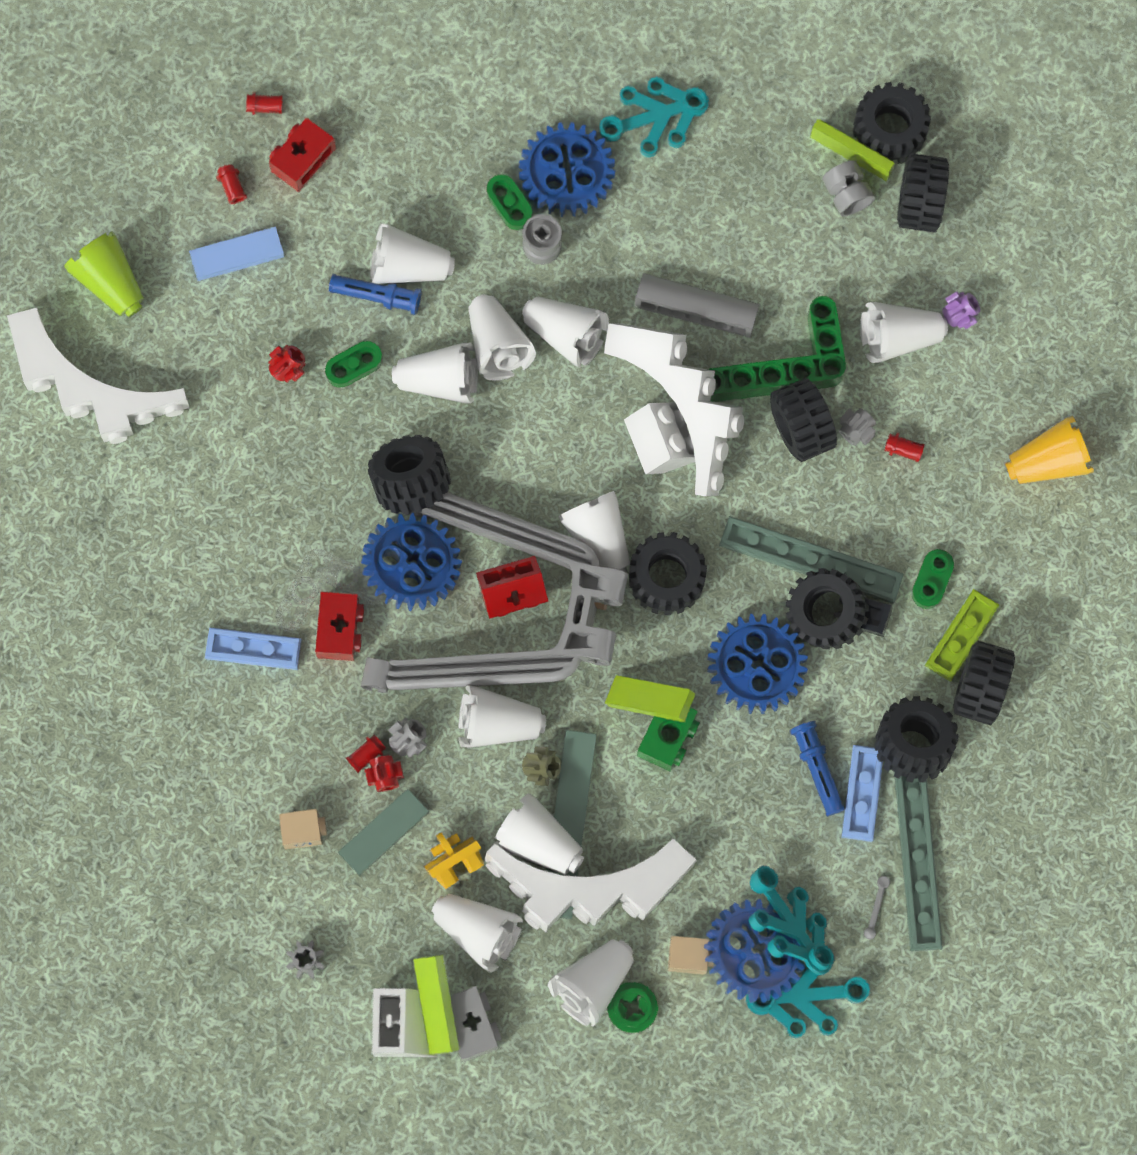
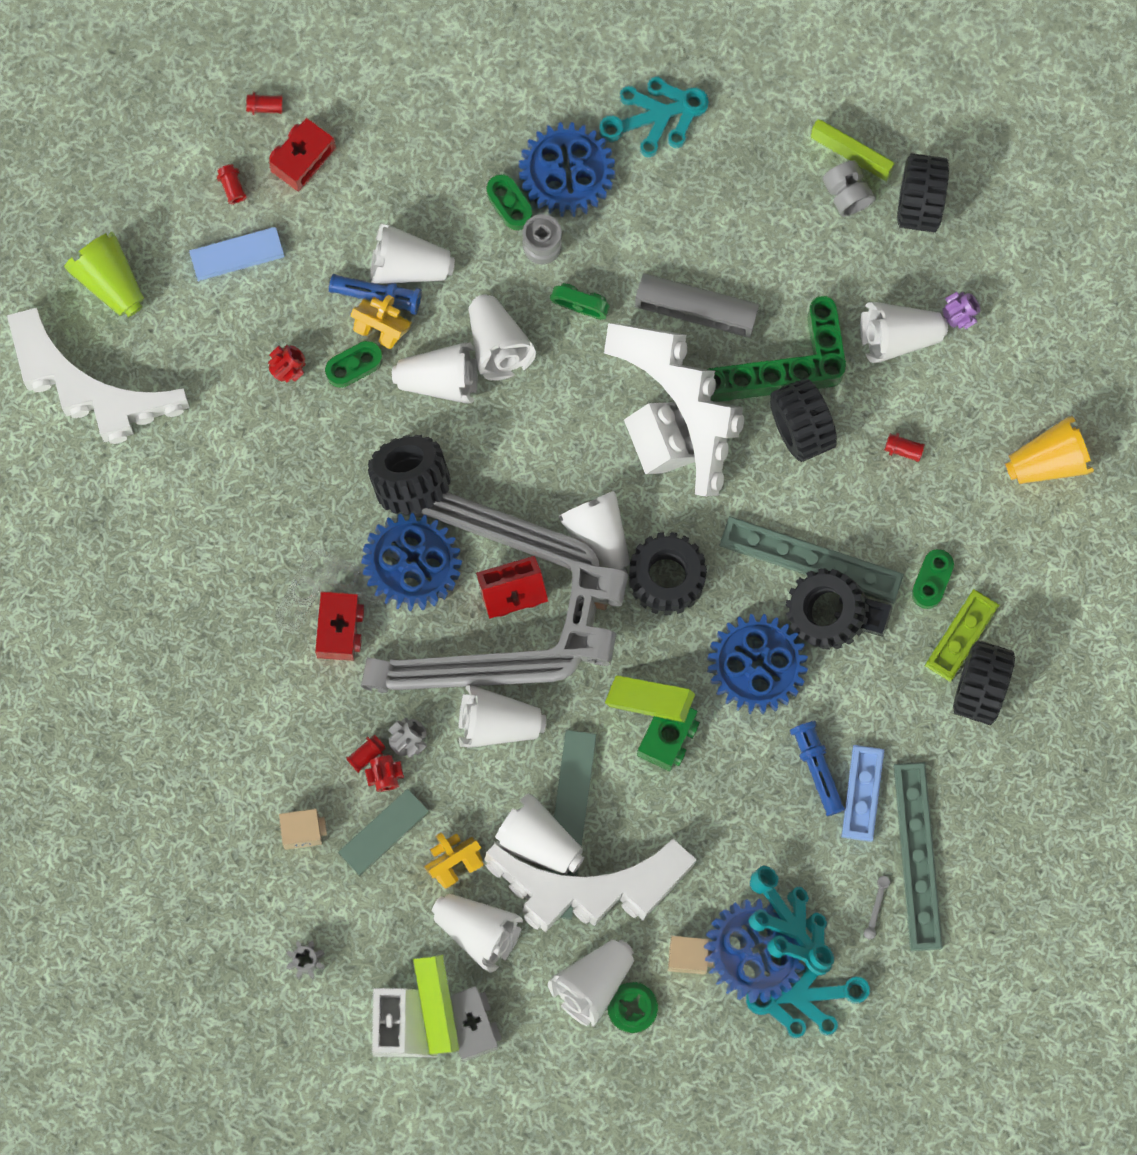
(253, 648): light blue tile -> none
(382, 317): none -> yellow hips
(541, 766): olive gear -> none
(567, 327): white cone -> none
(587, 304): none -> green plate
(857, 426): light grey gear -> none
(900, 102): black tyre -> none
(924, 719): black tyre -> none

